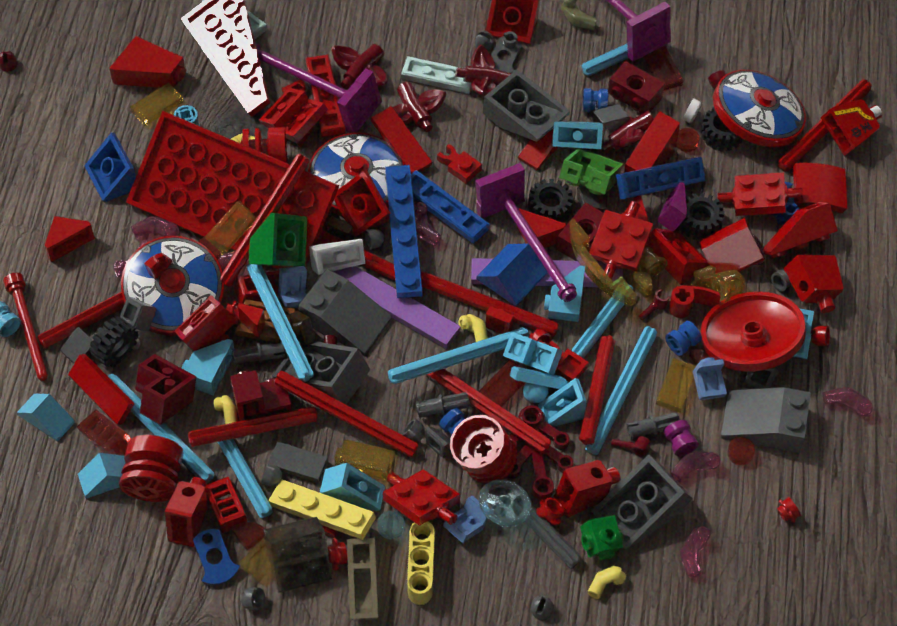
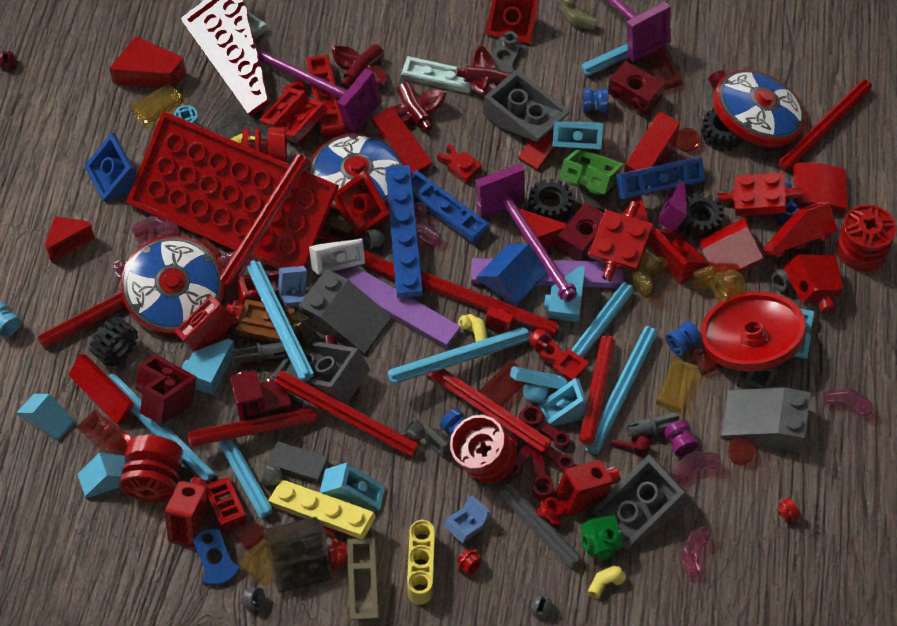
(15, 285): red piece -> none
(77, 344): dark grey slope -> none
(138, 313): dark grey slope -> none
(157, 264): red tile -> none
(230, 411): light yellow arm -> none
(231, 227): clear yellow tile -> none
(252, 318): red slope -> none
(279, 241): green slope -> none
(367, 458): clear yellow panel -> none
(391, 524): clear light blue tile -> none
(421, 497): red plate -> none
(442, 404): dark grey axle -> none
(469, 561): none -> red plate
(485, 39): dark grey hinge -> none
(502, 507): clear light blue piece -> none
(532, 353): medium azure slope -> none
(612, 117): dark grey slope -> none
(619, 288): clear yellow slope -> none
(629, 132): dark red plant -> none
(657, 303): dark red hand -> none
(684, 297): red panel -> none
(692, 110): white tile -> none
(709, 379): medium blue bracket -> none
(820, 335): red hinge -> none
(851, 123): red torso -> none
(866, 237): none -> red wheel

